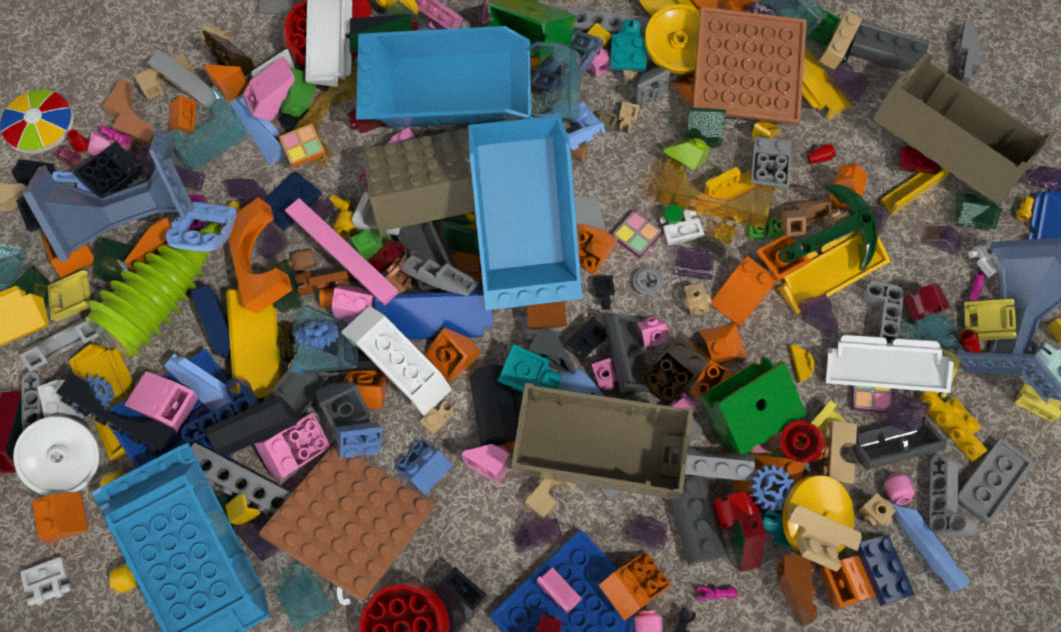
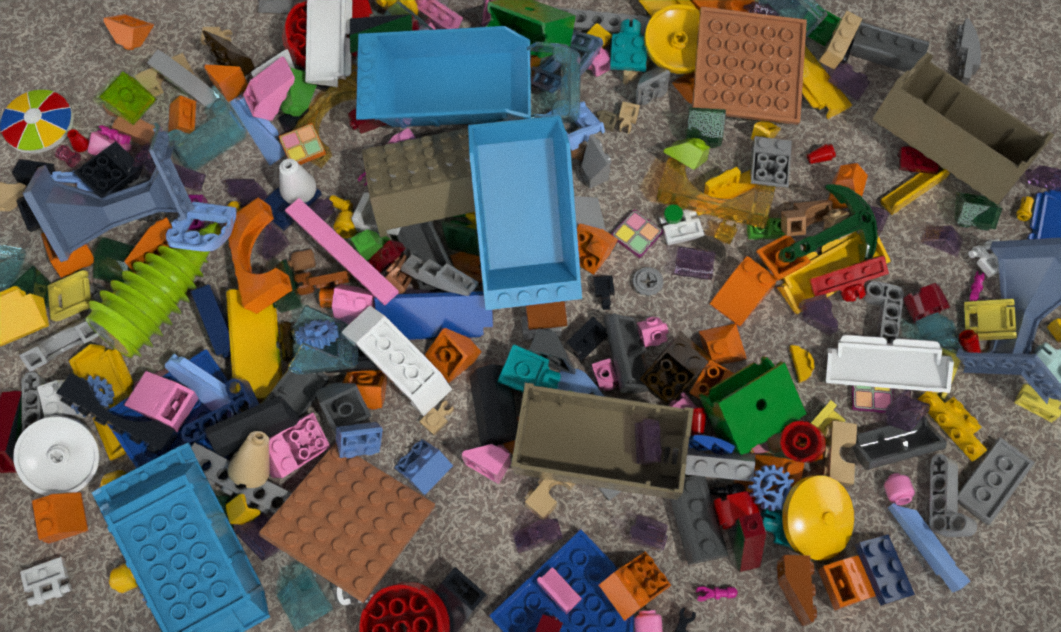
(127, 98): none -> clear neon green slope
(128, 30): none -> orange slope
(251, 462): none -> tan cone
(295, 182): none -> white cone
(596, 163): none -> light grey slope
(648, 442): none -> clear purple bracket
(697, 299): tan brick -> none
(698, 421): none -> red cone
(715, 445): none -> blue slope
(728, 490): none -> black bar
(822, 537): tan plate -> none
(849, 279): none -> red plate
(877, 511): tan brick -> none

